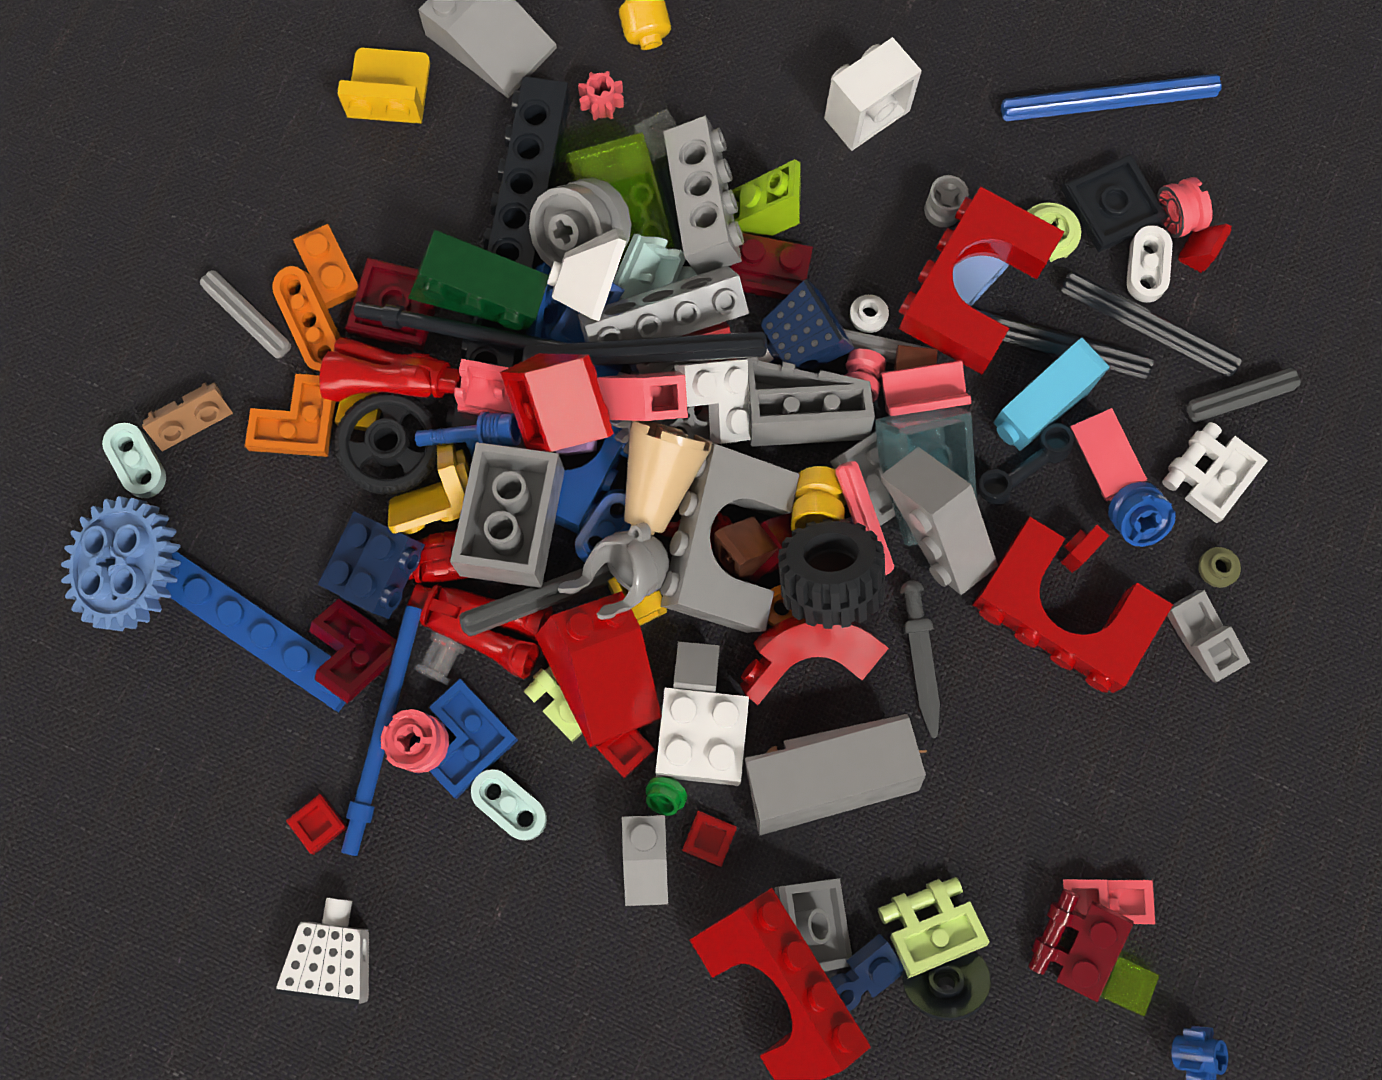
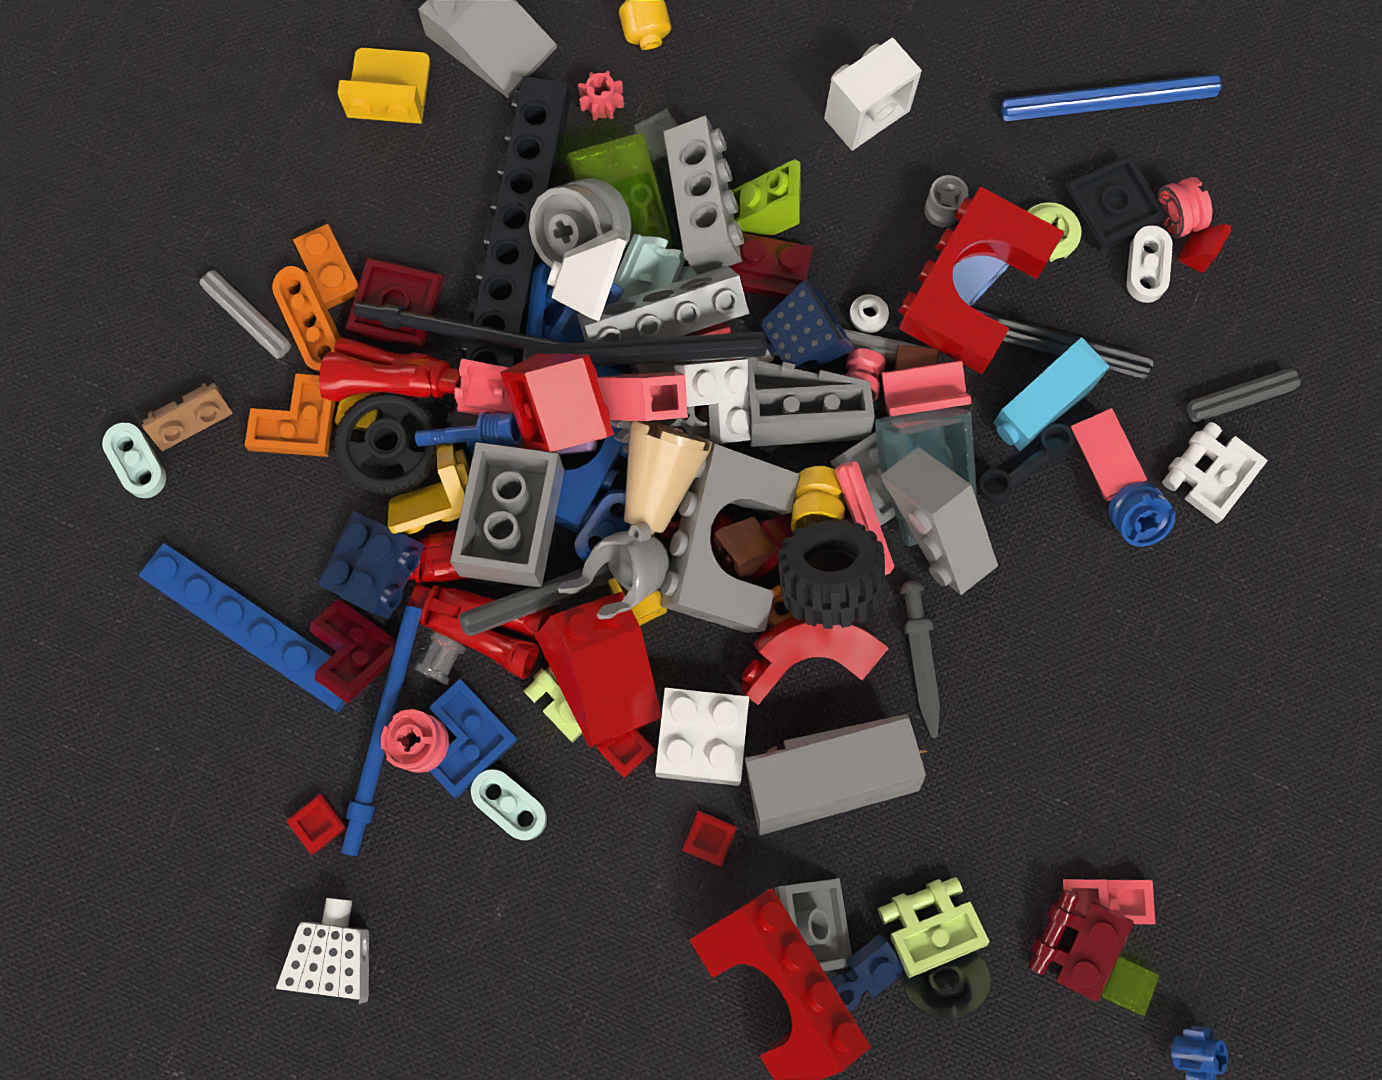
(120, 564): medium blue gear -> none
(478, 283): dark green wedge -> none
(644, 860): light grey slope -> none
(665, 795): green plate -> none
(696, 667): light grey brick -> none
(1082, 547): red plate -> none
(1103, 657): red arch -> none
(1151, 324): black axle -> none
(1205, 637): light grey slope -> none
(1209, 571): olive plate -> none

